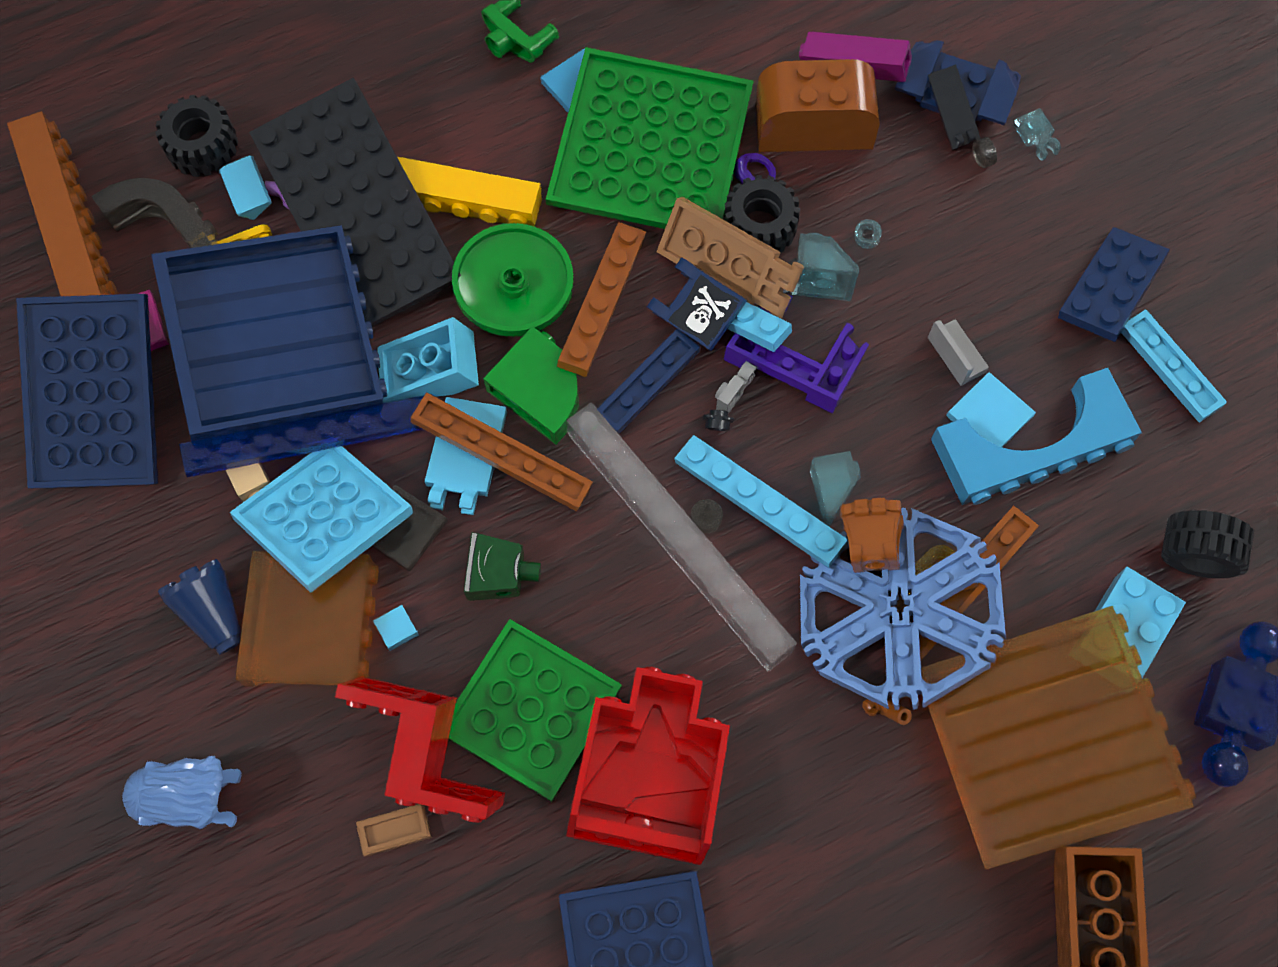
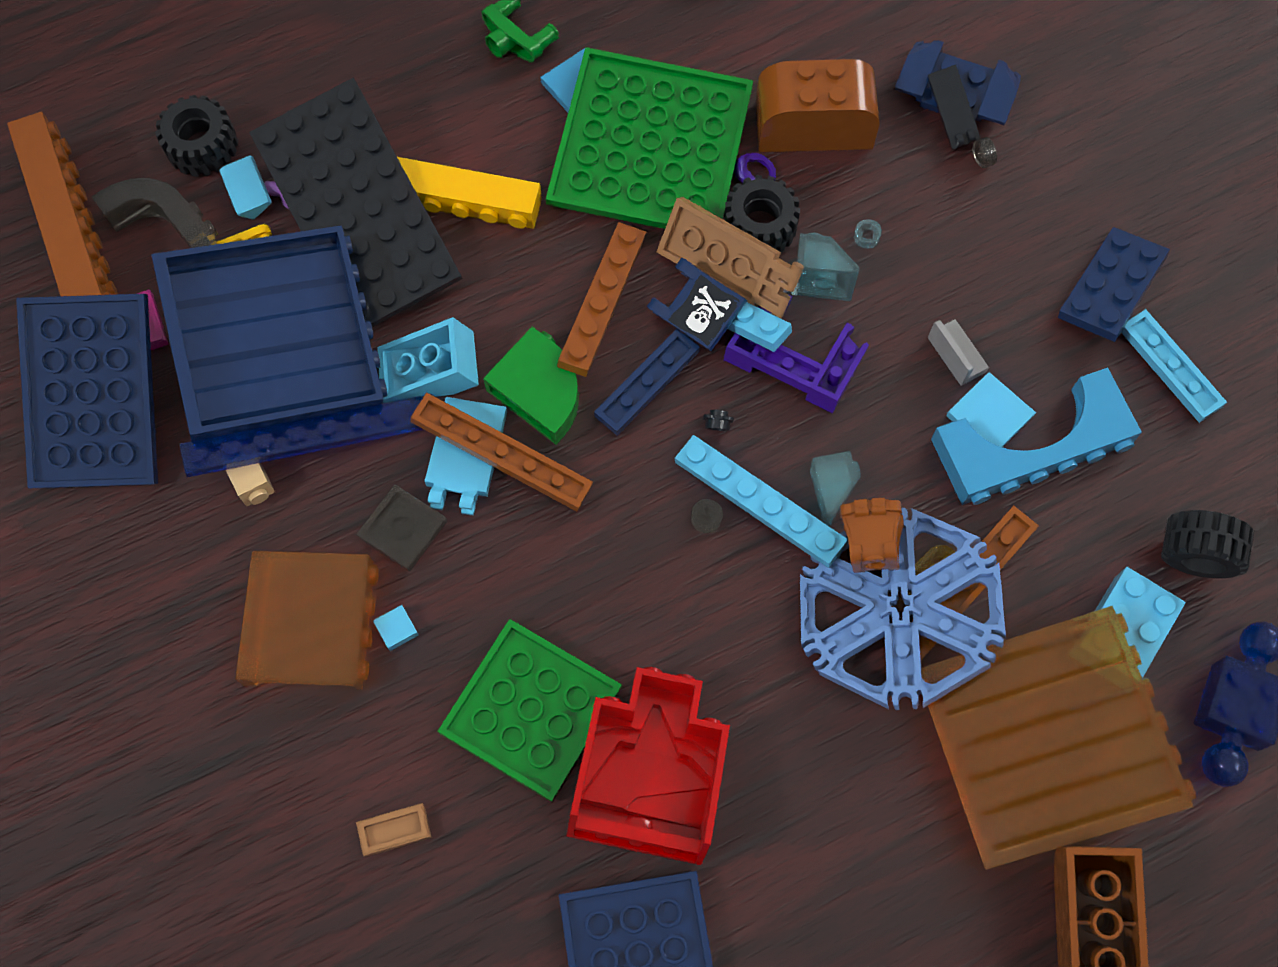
(179, 793): medium blue hair -> none
(205, 605): dark blue cone -> none
(321, 515): medium azure plate -> none
(421, 749): red bracket -> none
(497, 568): dark green torso -> none
(512, 279): green dish -> none
(681, 538): clear brick -> none
(730, 393): light grey plate -> none
(887, 56): magenta brick -> none
(900, 716): dark orange arm -> none
(1037, 130): clear light blue plate -> none

